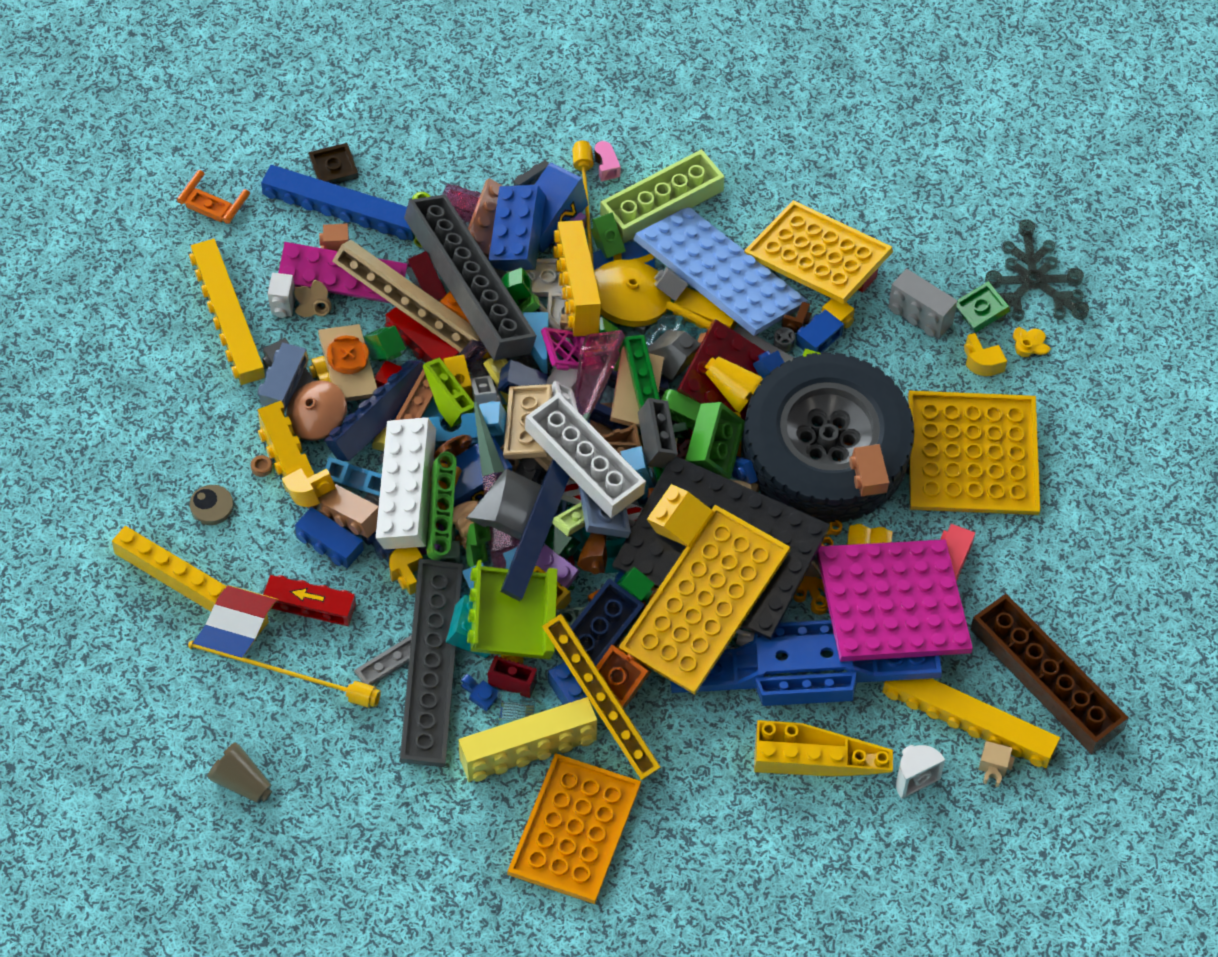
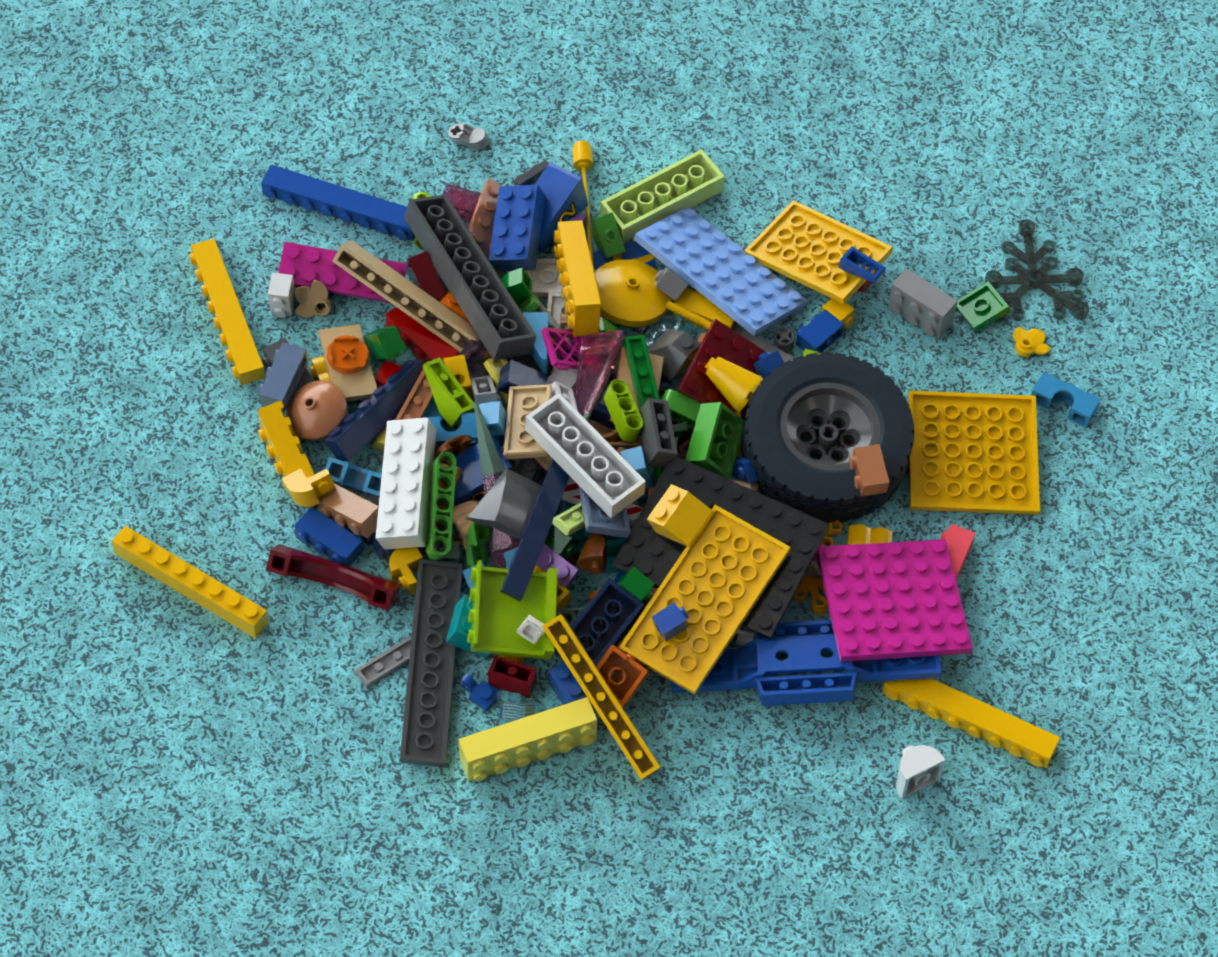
(208, 204): orange plate -> none
(211, 504): dark tan tile -> none
(235, 626): flag -> none
(240, 774): dark tan cone -> none
(261, 466): medium nougat tile -> none
(296, 563): none -> dark red arch
(311, 600): red brick -> none
(333, 164): dark brown plate -> none
(334, 236): nougat brick -> none
(466, 135): none -> light grey piece
(531, 629): none -> white tile
(574, 828): light orange plate -> none
(606, 157): bright pink leg -> none
(623, 410): none -> lime beam
(670, 621): none -> blue brick
(803, 317): reddish brown bracket -> none
(815, 752): yellow wedge -> none
(859, 258): none -> blue slope
(983, 361): yellow brick -> none
(995, 761): tan brick -> none
(1049, 673): reddish brown brick -> none
(1082, 404): none -> dark azure arch

